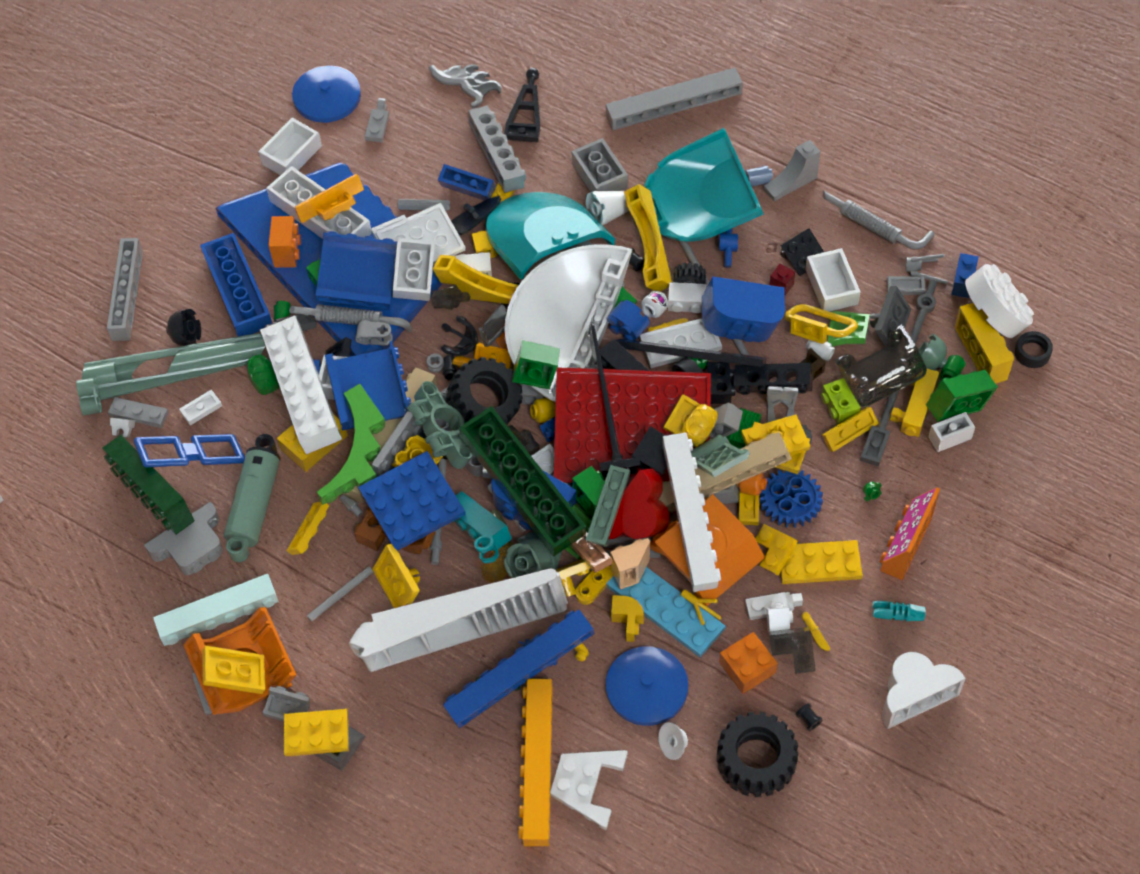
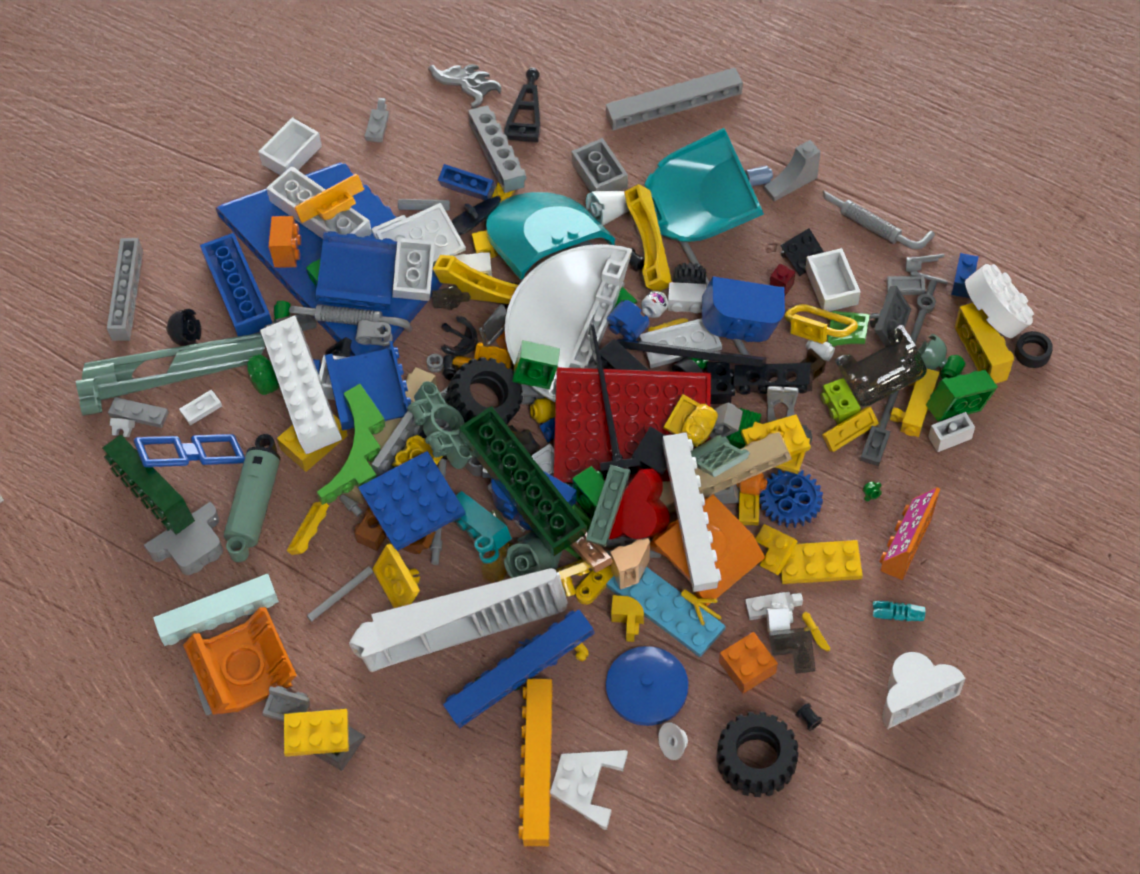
(233, 669): yellow plate -> none
(326, 94): blue dish -> none
(729, 243): blue piece -> none

